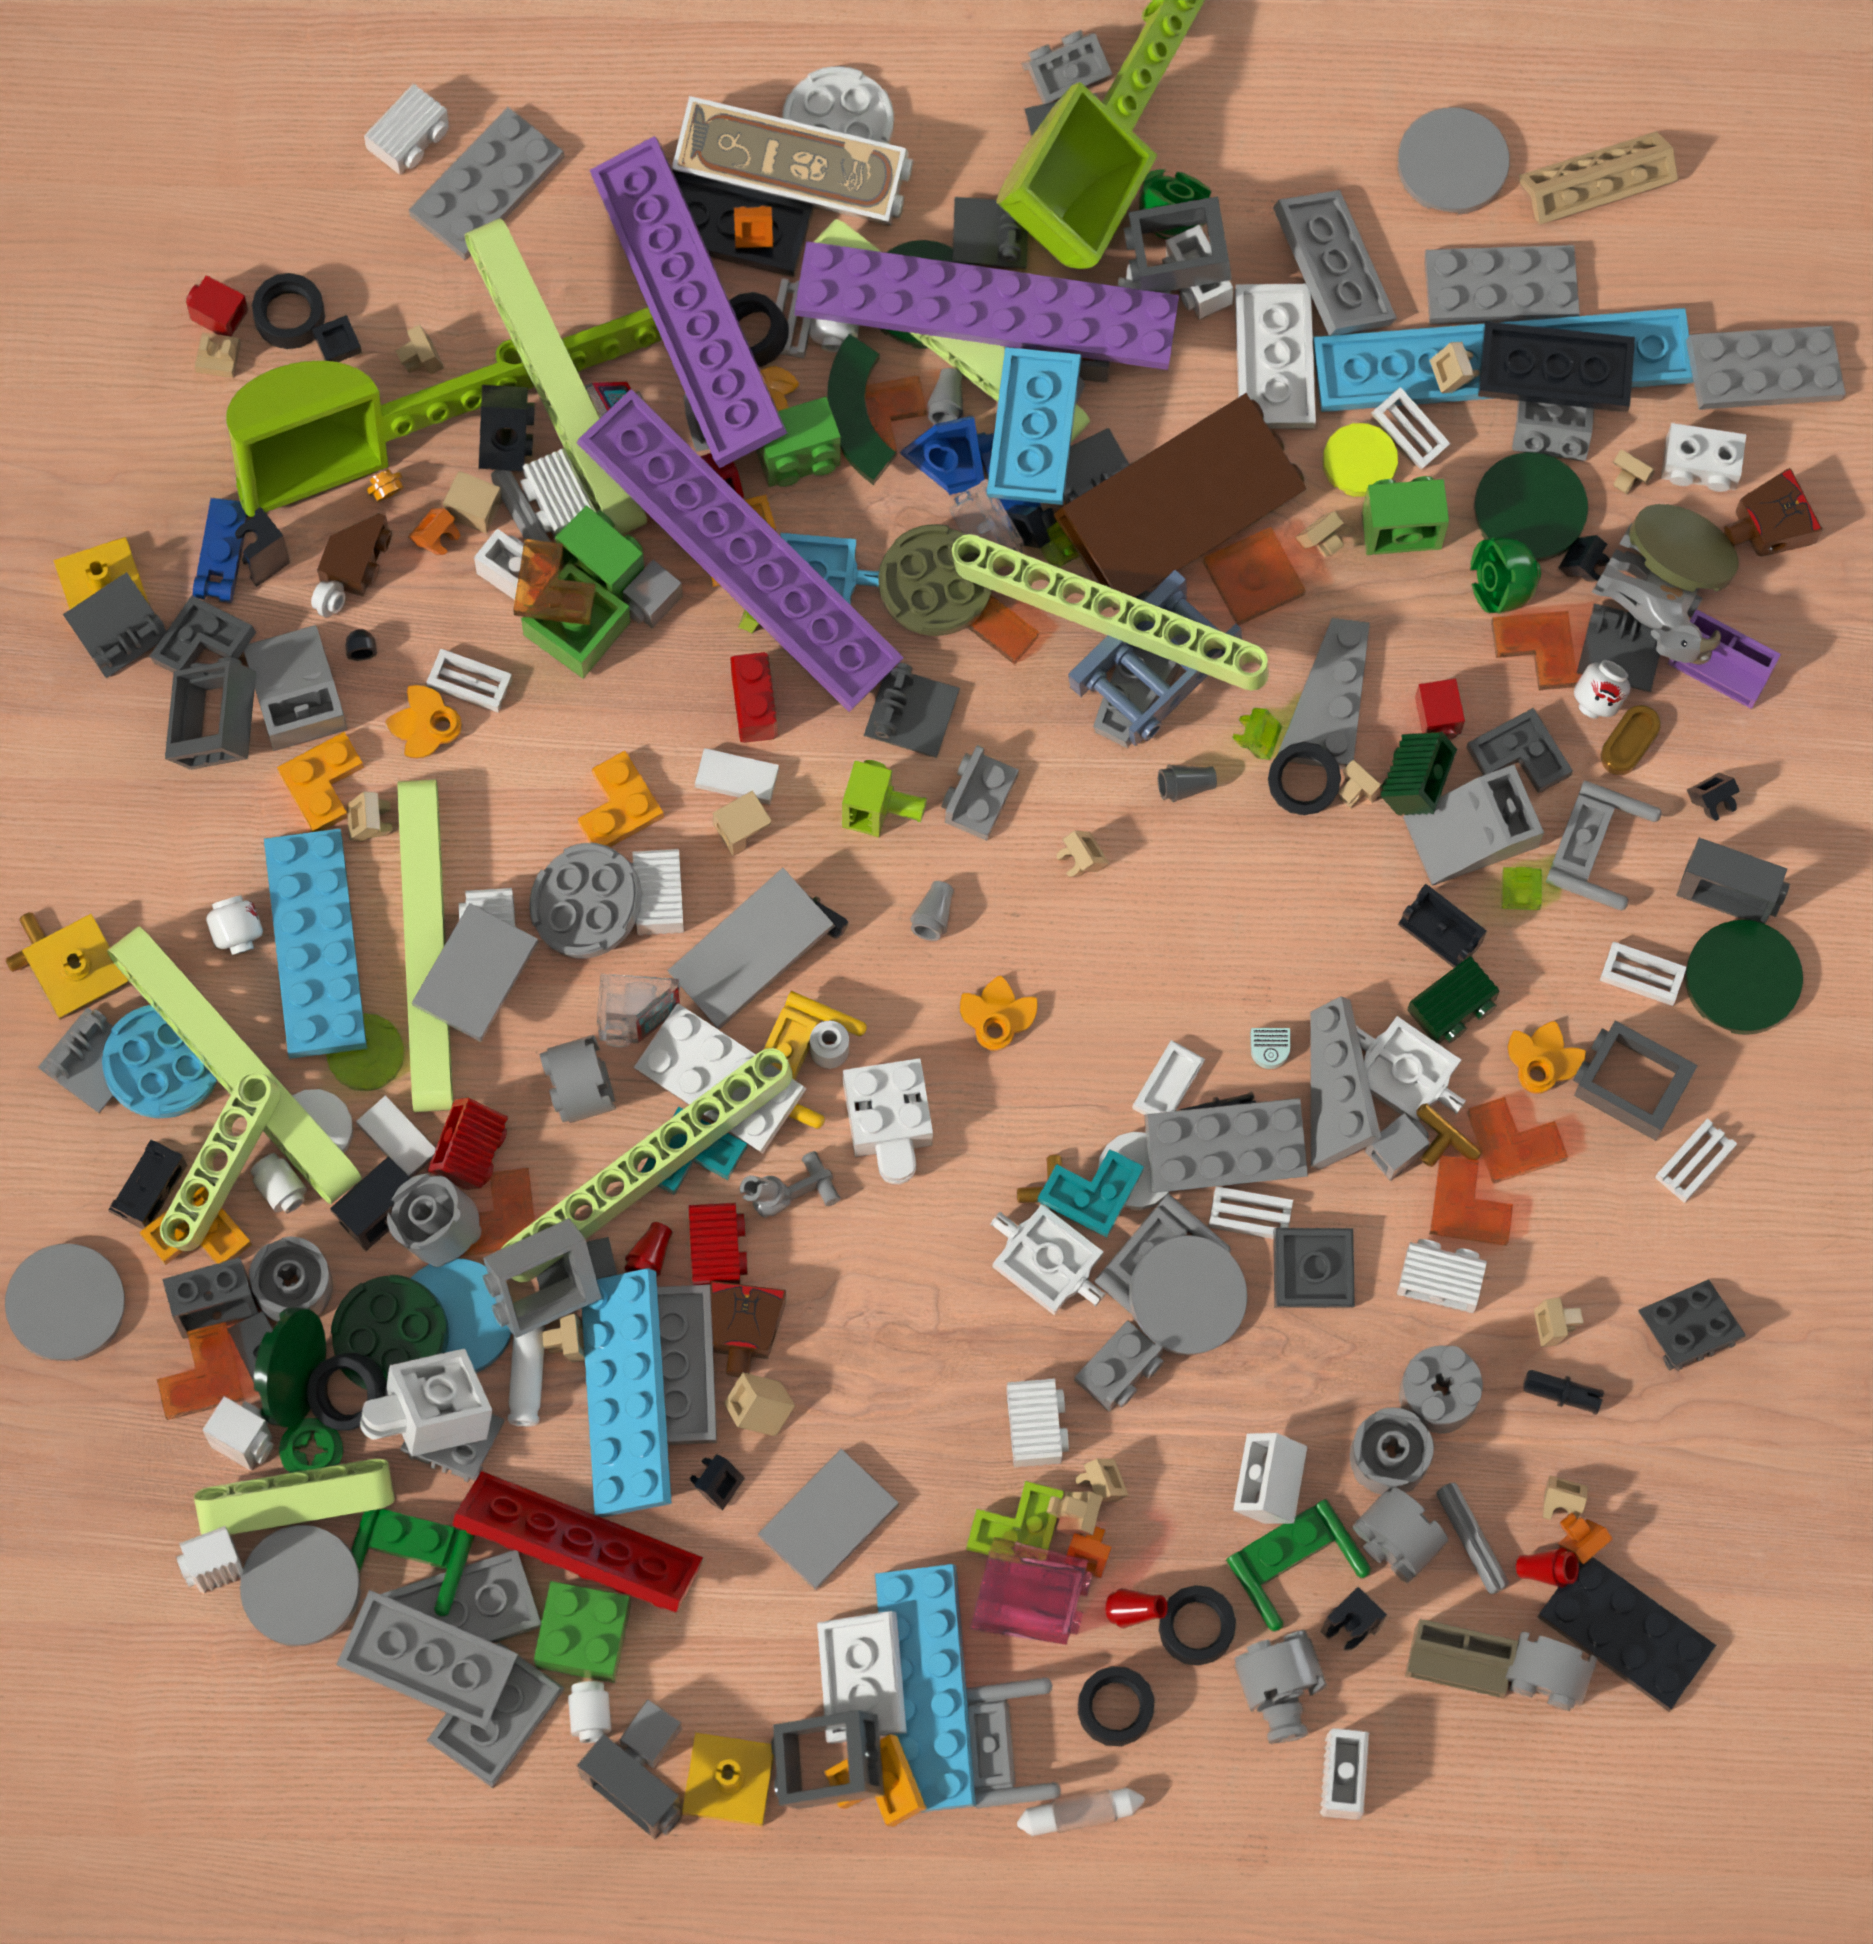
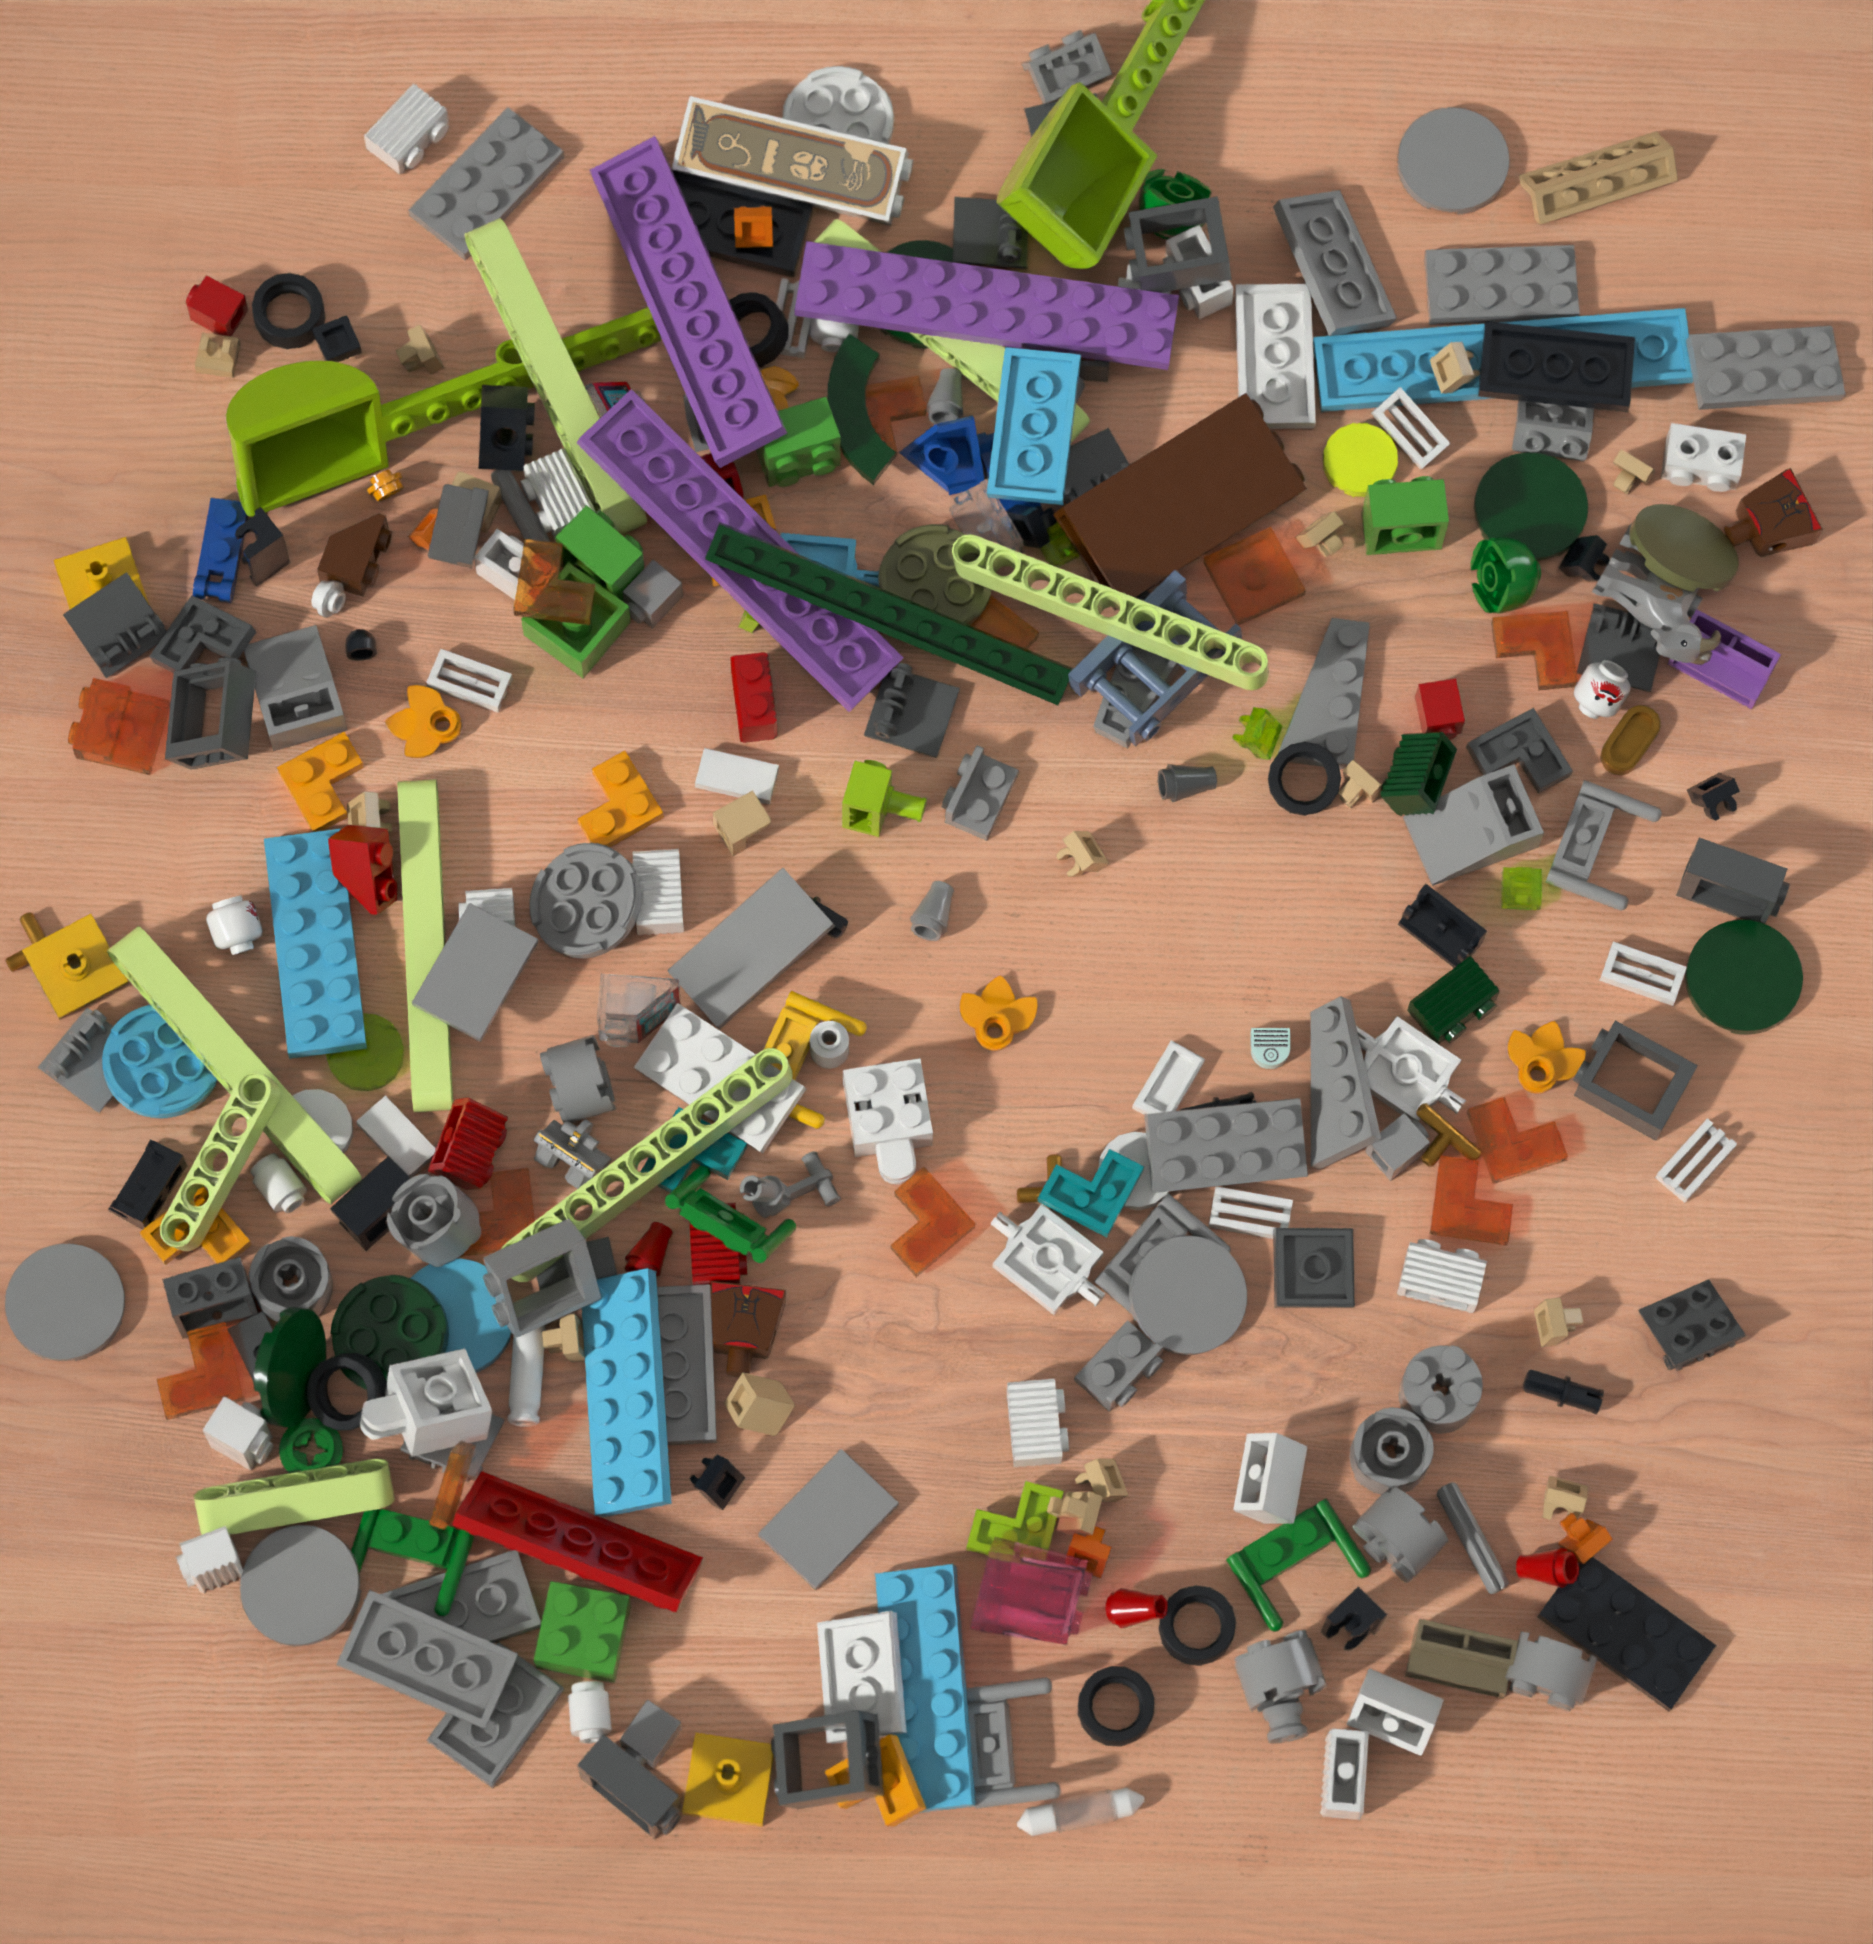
(118, 726): none -> clear orange plate
(364, 865): none -> red slope
(452, 1484): none -> clear orange tile
(458, 525): none -> dark grey panel
(573, 1147): none -> light grey hips
(723, 1221): none -> green plate
(888, 613): none -> dark green plate
(939, 1222): none -> clear orange plate
(1395, 1712): none -> white brick

